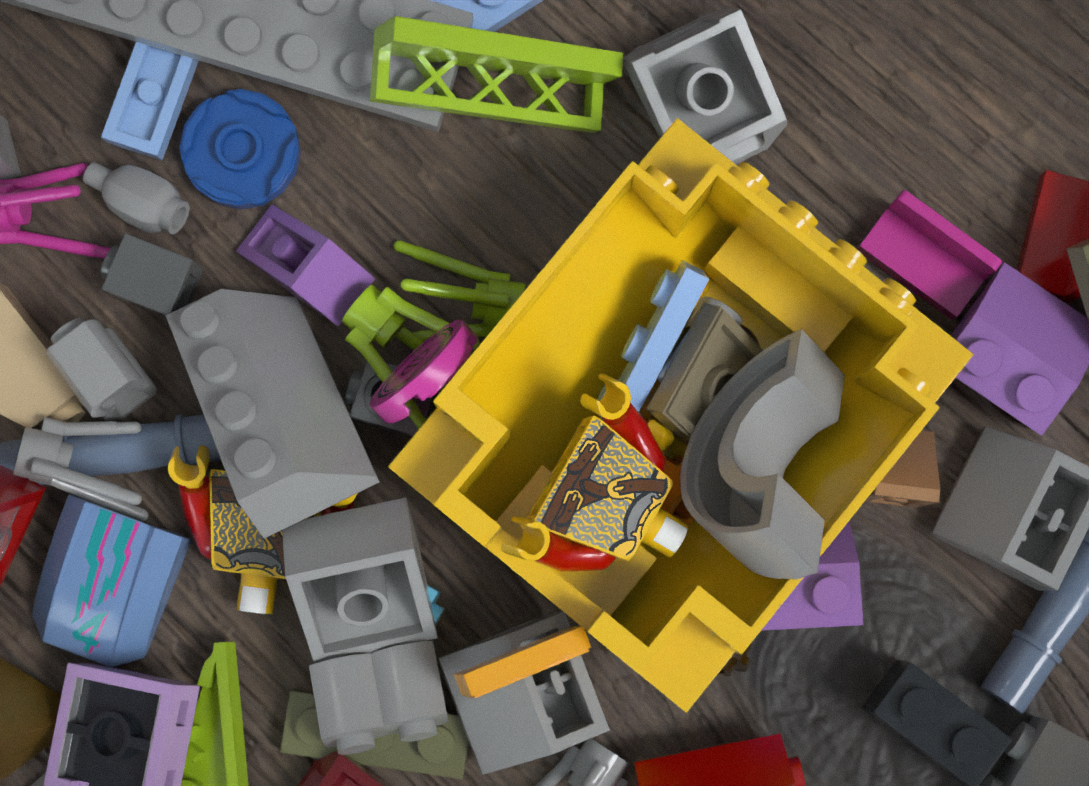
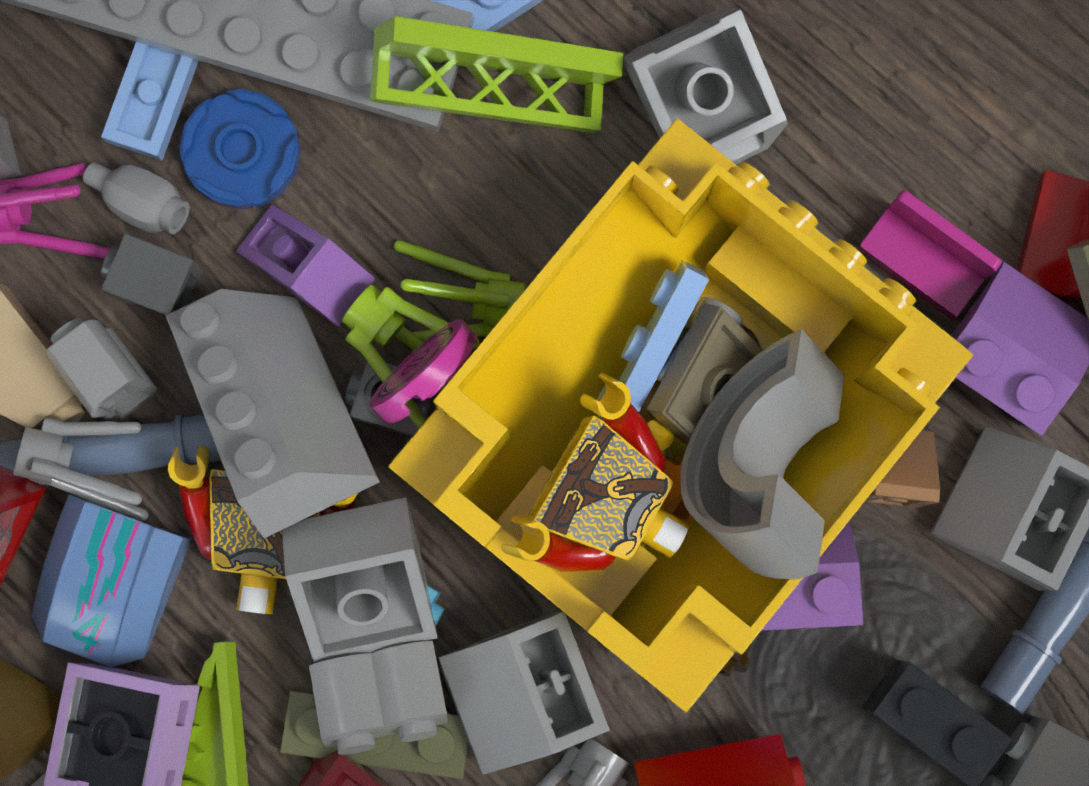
(522, 662): light orange tile -> none

